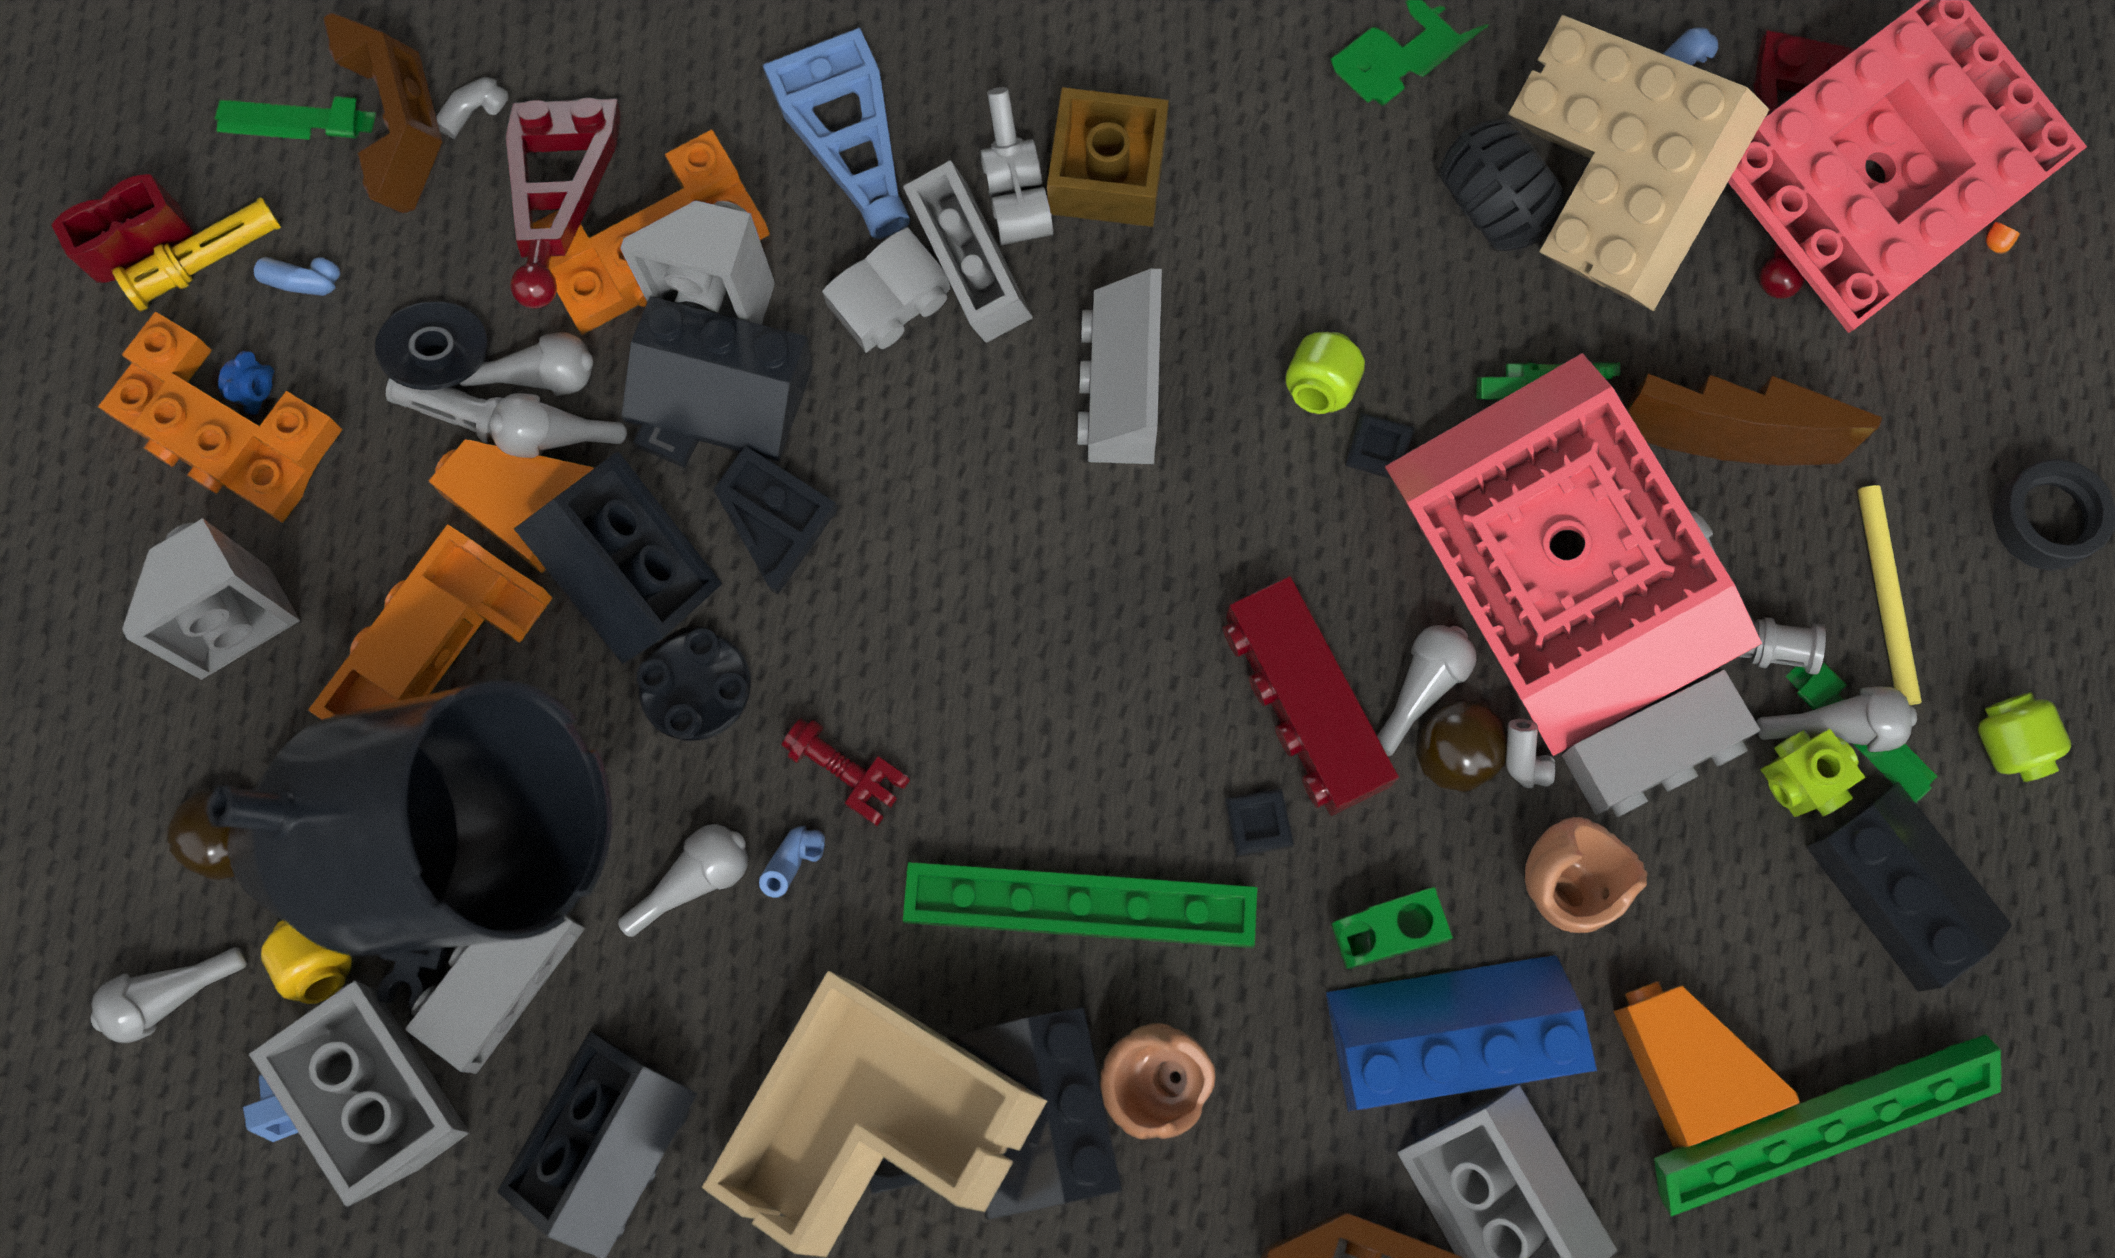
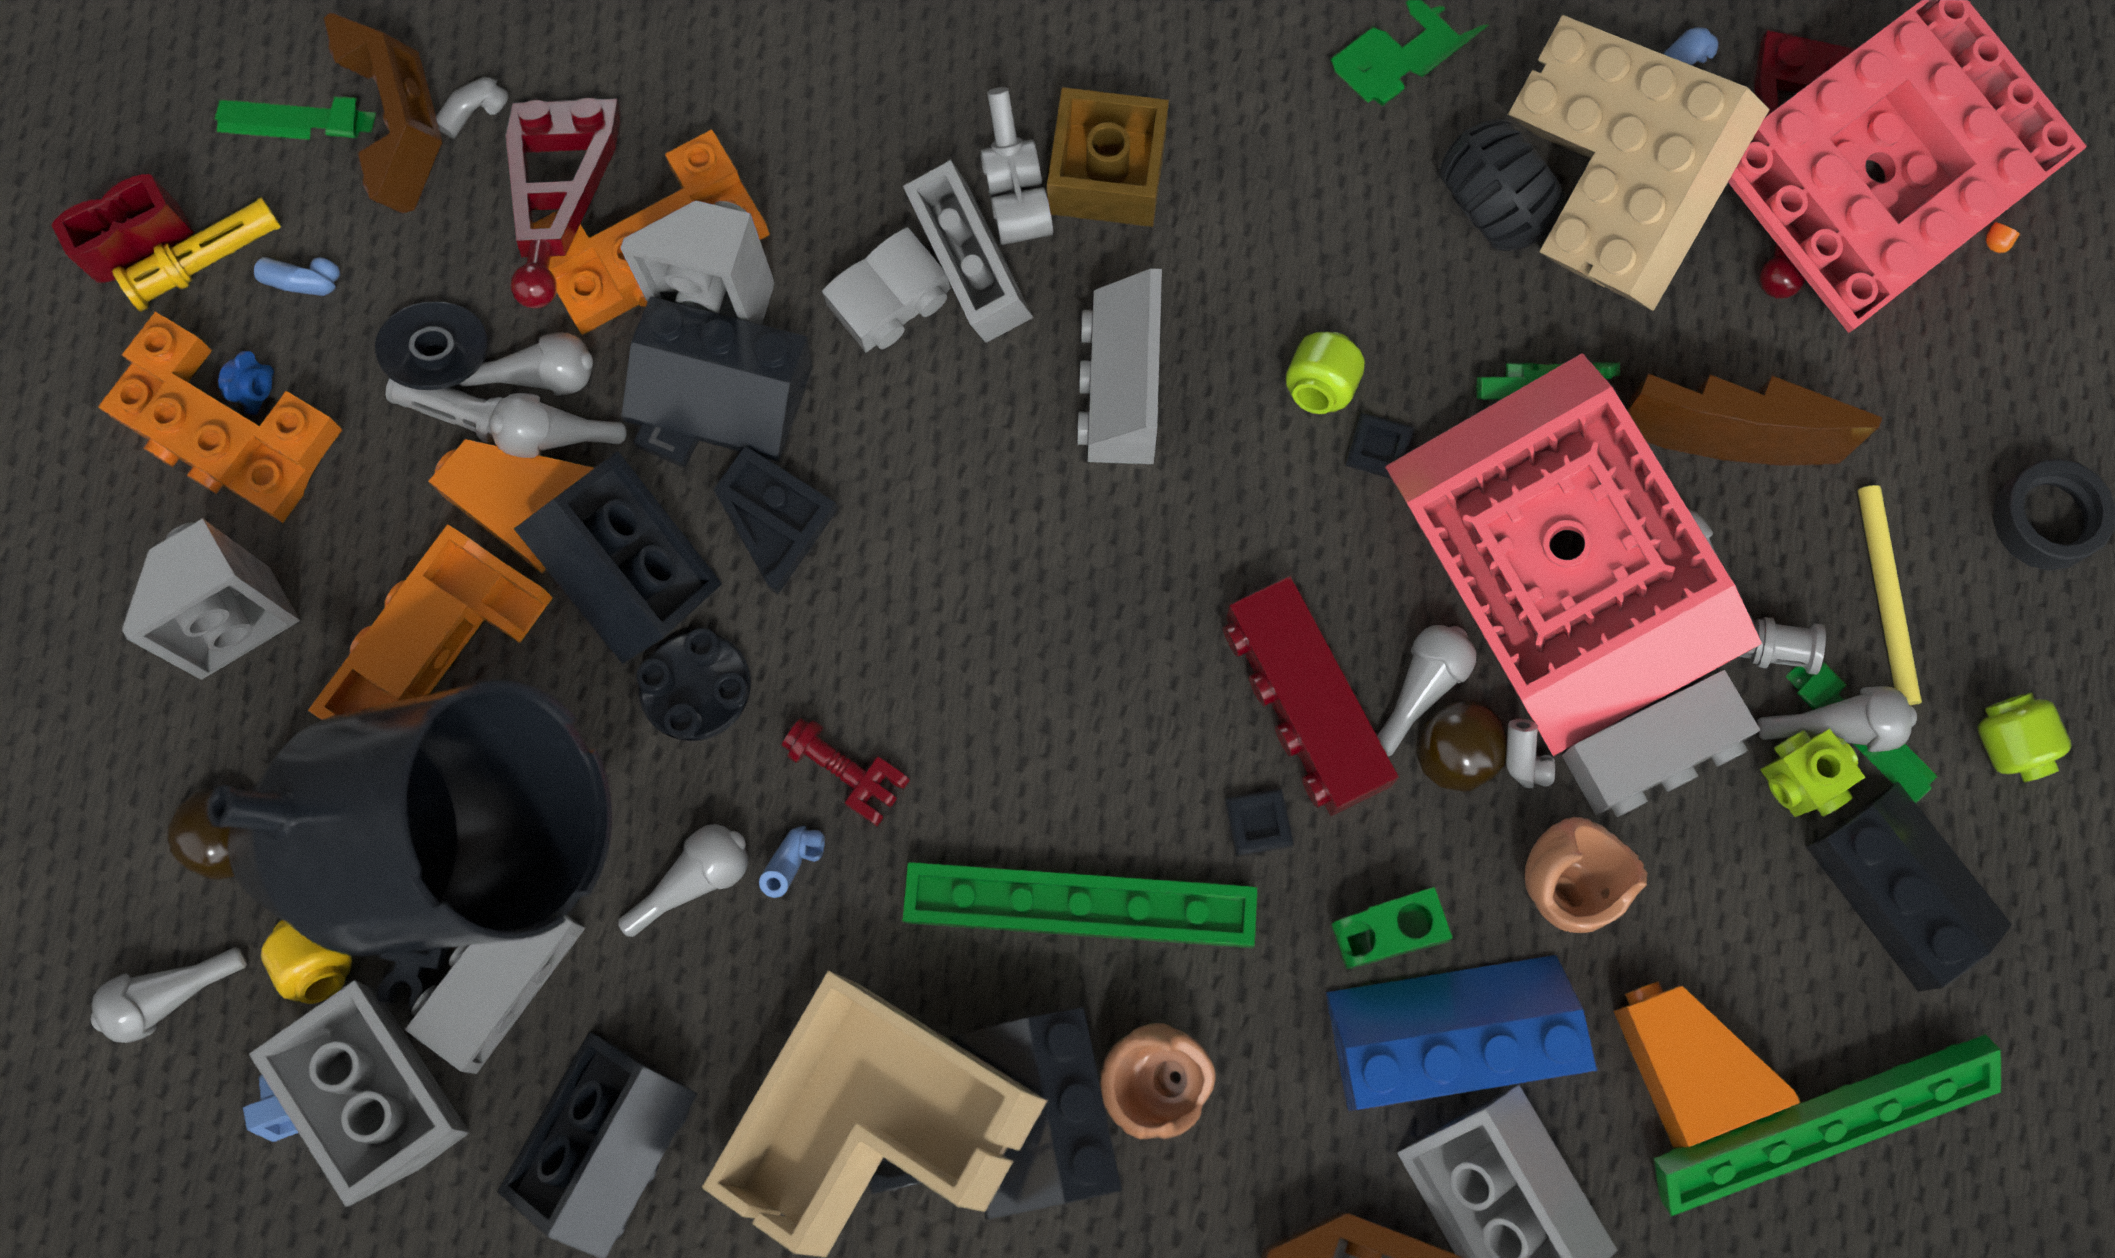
(823, 75): medium blue plate -> none

